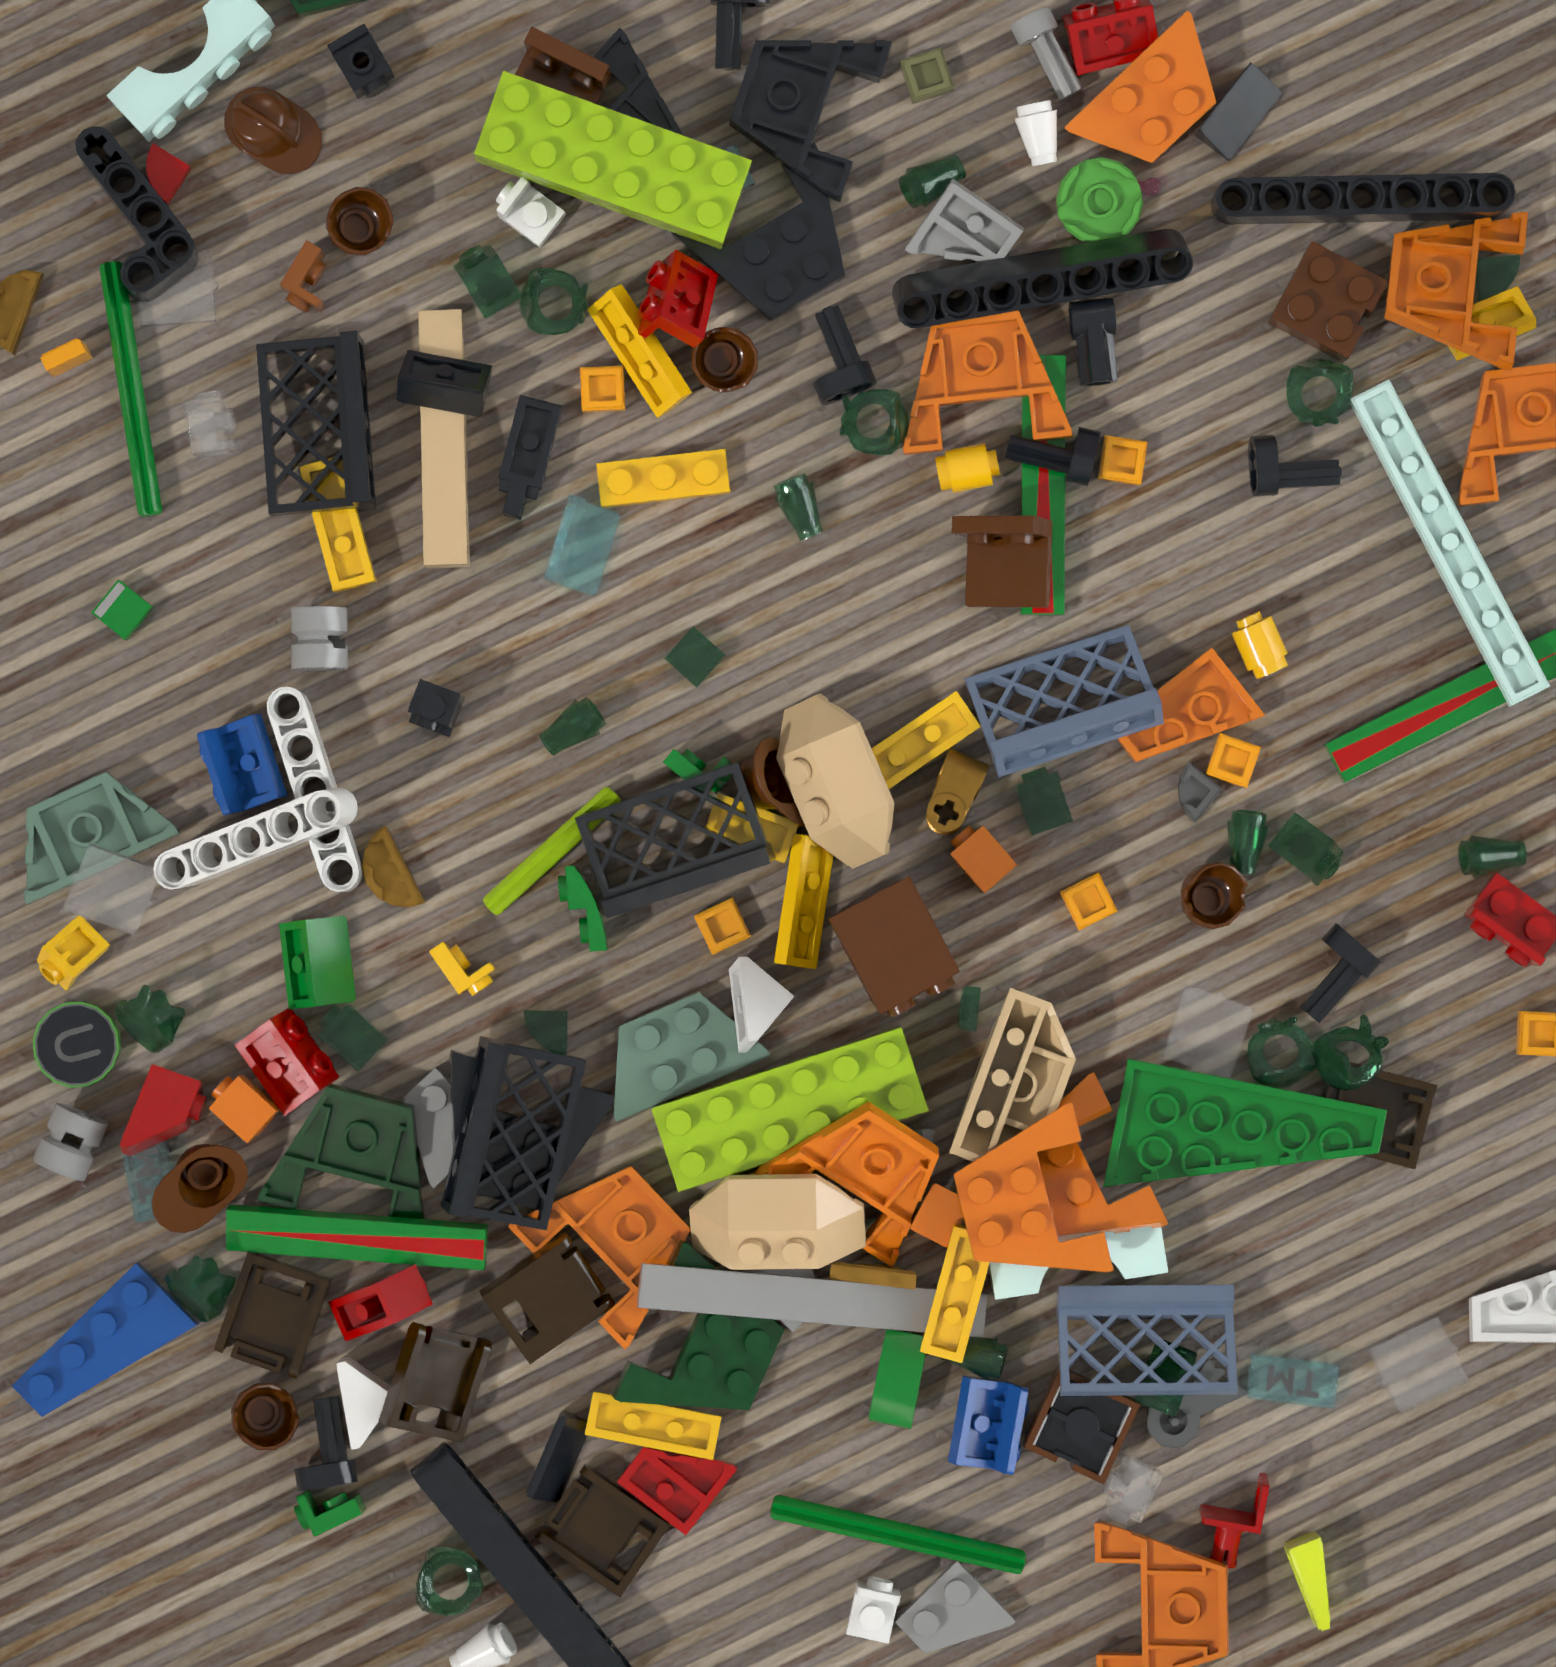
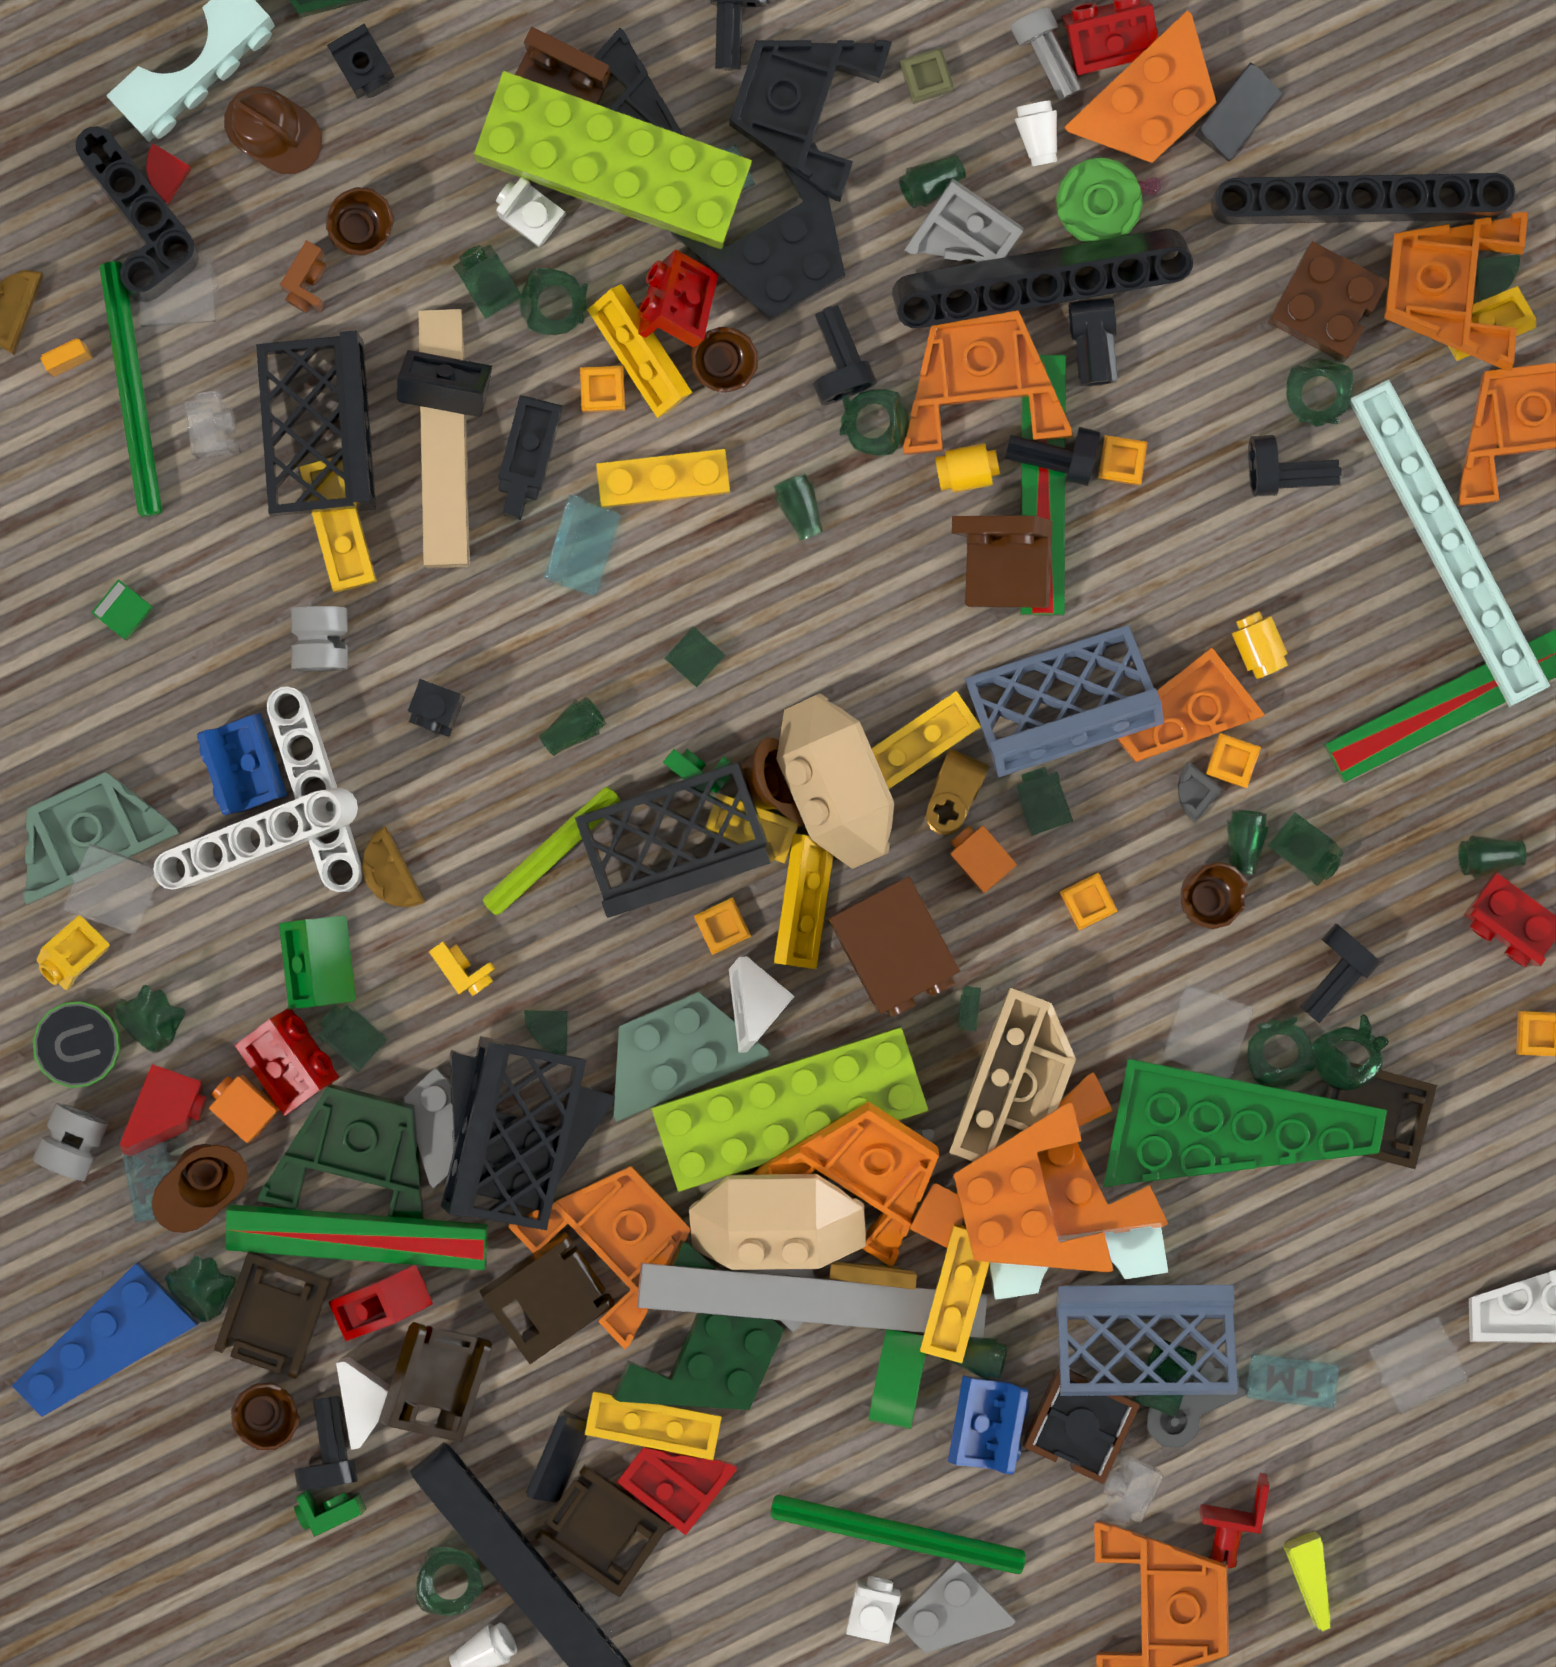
(580, 896): green slope -> none

